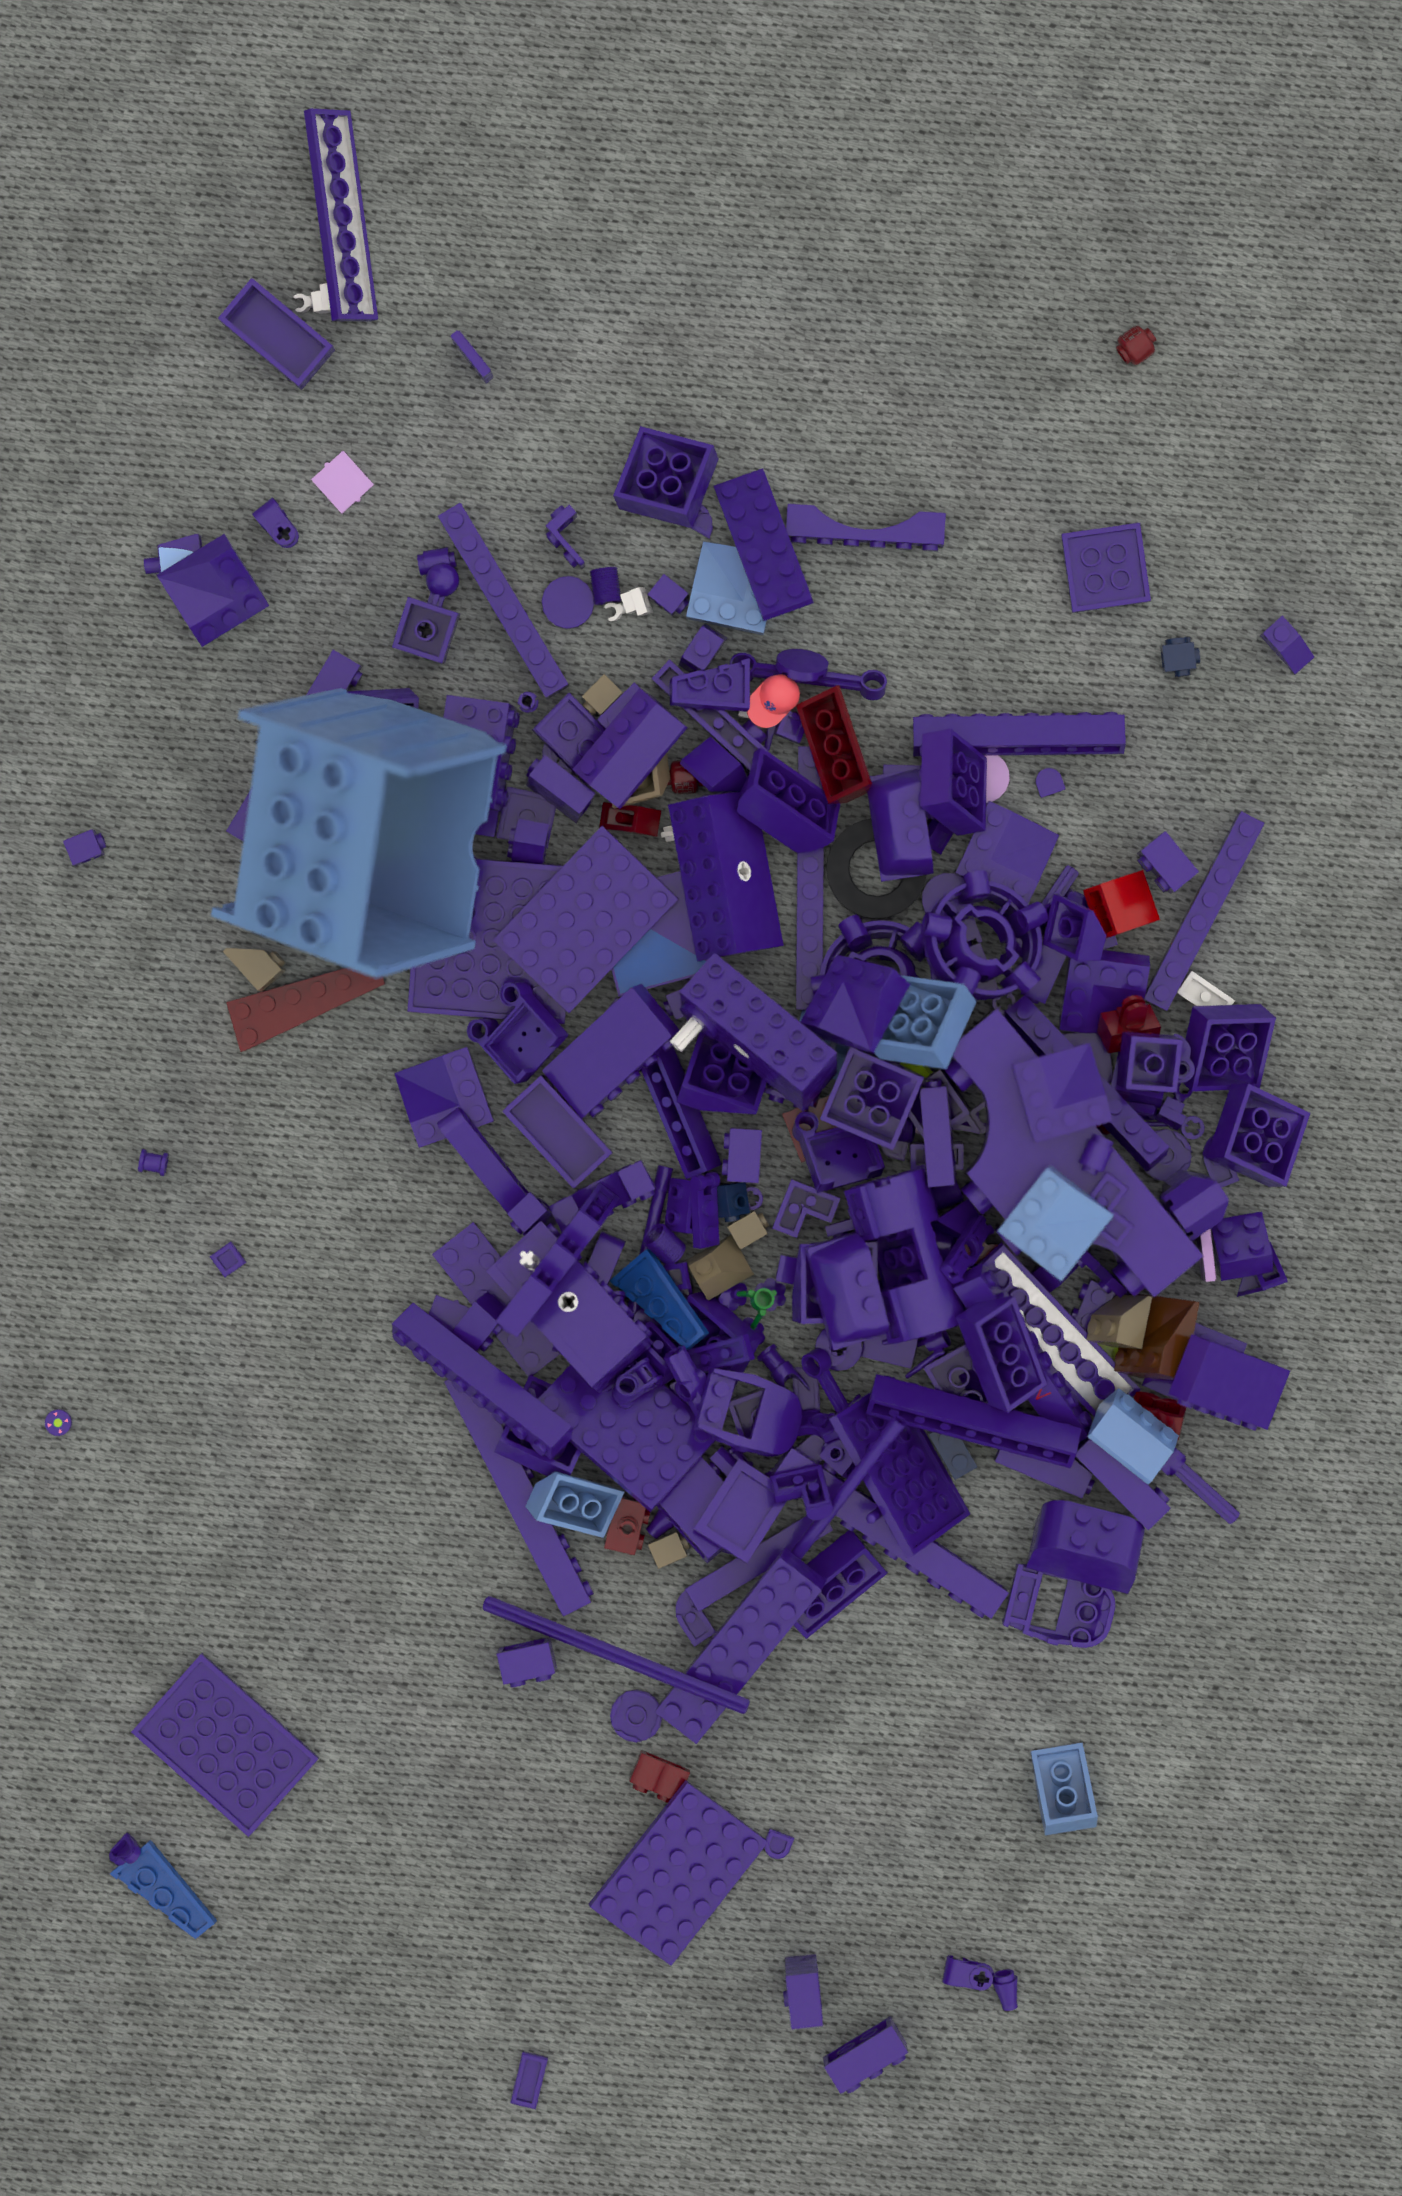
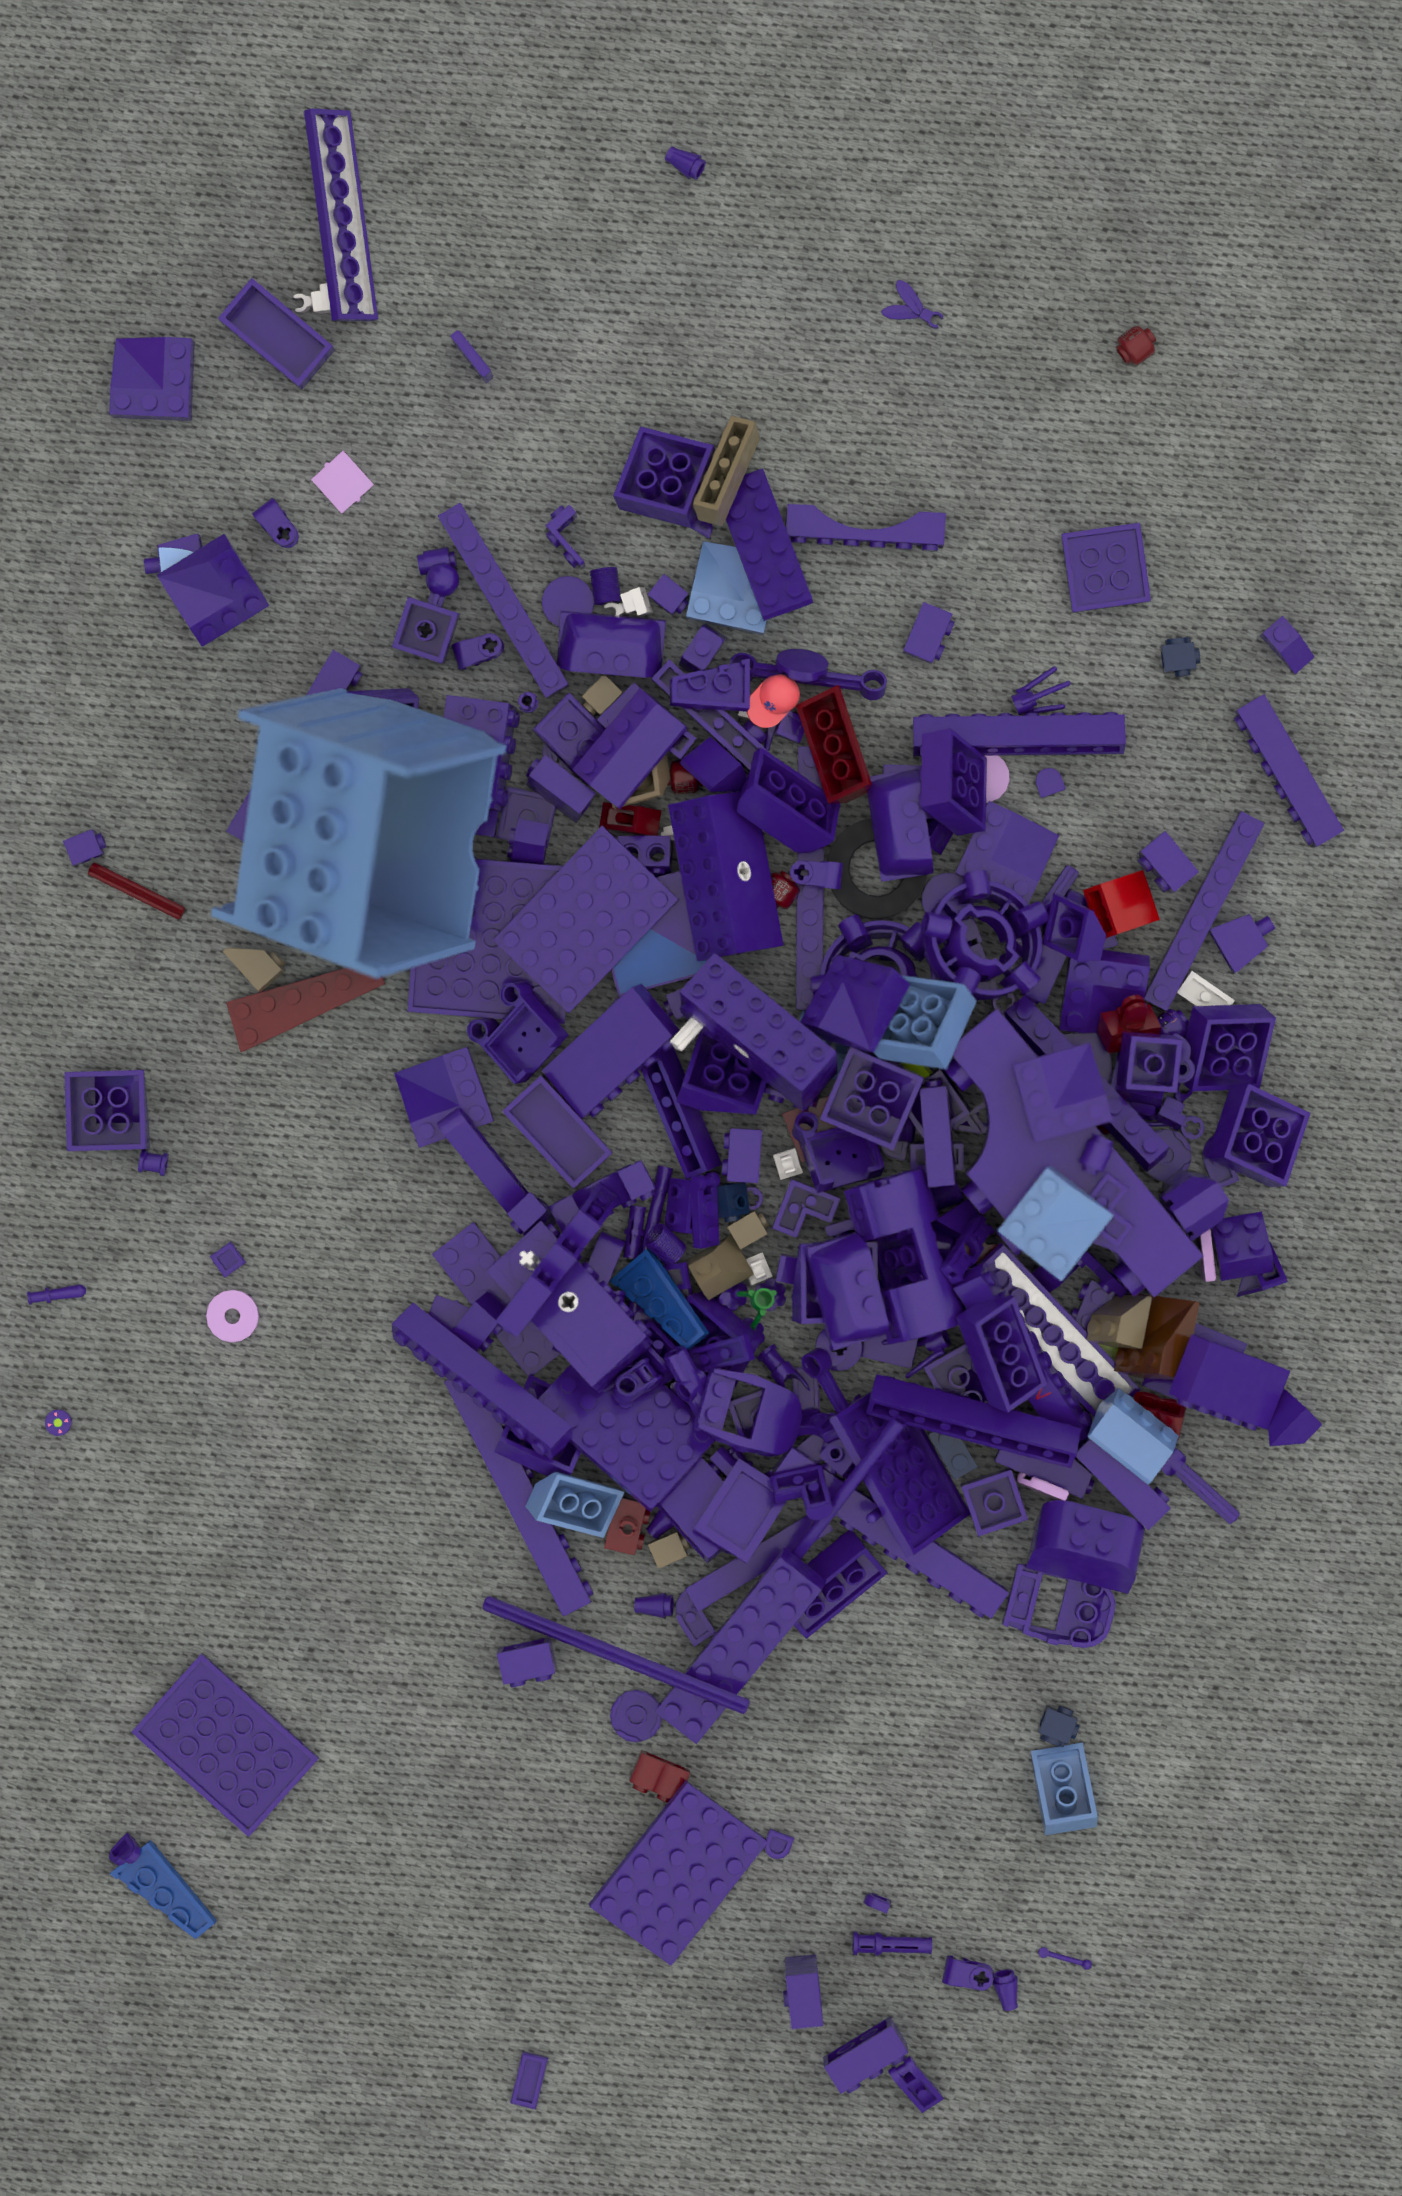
(73, 1291): none -> dark purple piece
(106, 1110): none -> dark purple slope
(136, 891): none -> dark red axle
(152, 378): none -> dark purple slope
(248, 1315): none -> lavender tile
(473, 650): none -> dark purple piece
(610, 644): none -> dark purple windscreen
(634, 1231): none -> dark purple pin
(648, 846): none -> dark purple brick
(656, 1605): none -> dark purple cone
(683, 745): none -> dark purple brick
(687, 163): none -> dark purple cone
(726, 470): none -> dark tan brick
(759, 1268): none -> white piece
(784, 889): none -> dark red head
(787, 1163): none -> white piece
(821, 874): none -> dark purple piece
(877, 1902): none -> dark purple tile
(877, 1944): none -> dark purple pin
(913, 307): none -> dark purple piece
(916, 2084): none -> dark purple plate
(928, 633): none -> dark purple brick
(994, 1501): none -> brick
(1025, 701): none -> dark purple plant
(1042, 1487): none -> lavender tile
(1058, 1725): none -> dark blue brick
(1086, 1964): none -> dark purple hinge
(1173, 1022): none -> dark purple head
(1241, 940): none -> dark purple torso
(1288, 771): none -> dark purple brick
(1291, 1422): none -> dark purple slope

